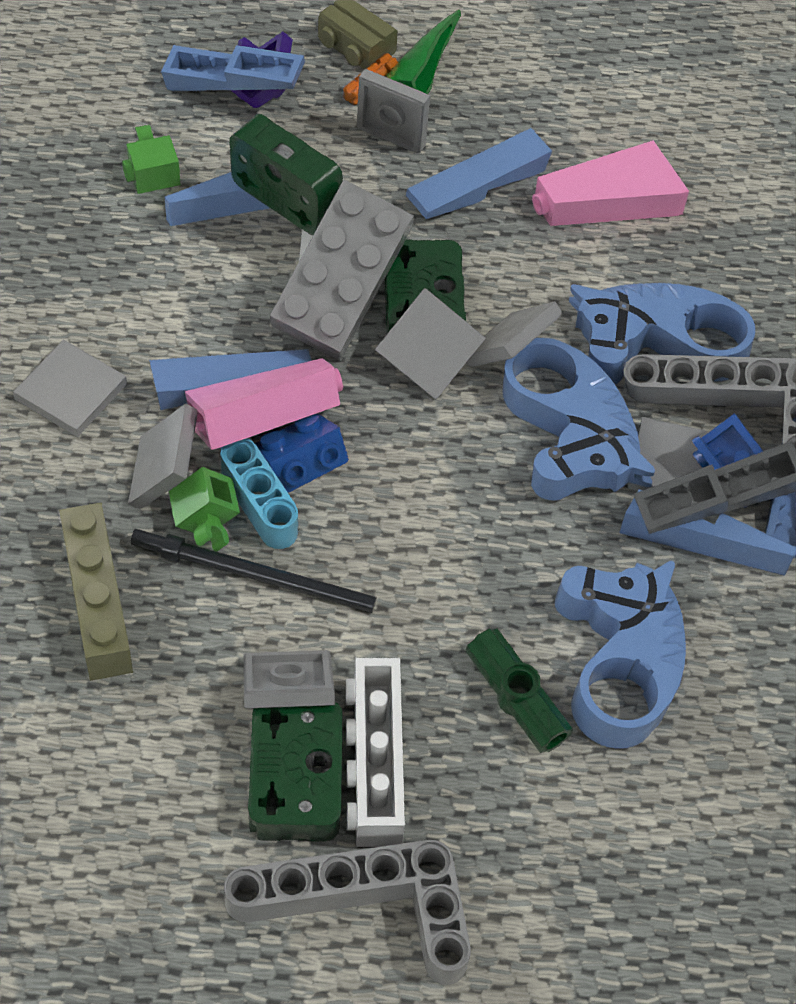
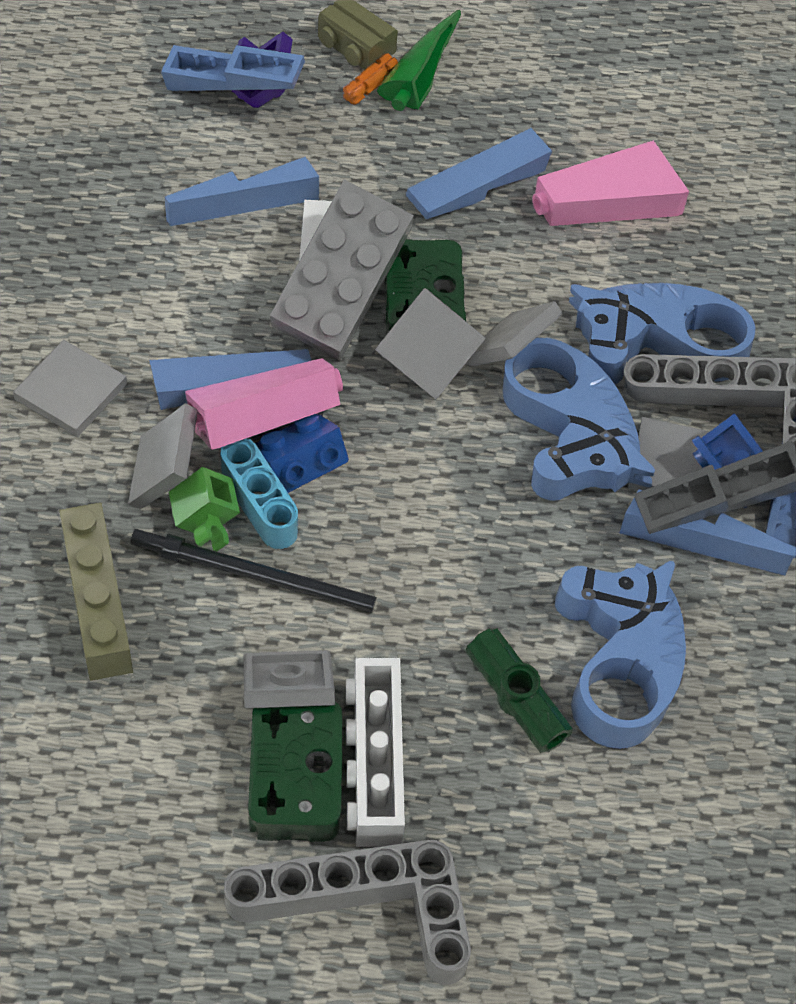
(151, 162): bright green brick -> none
(283, 172): dark green axle -> none
(392, 111): light grey tile -> none

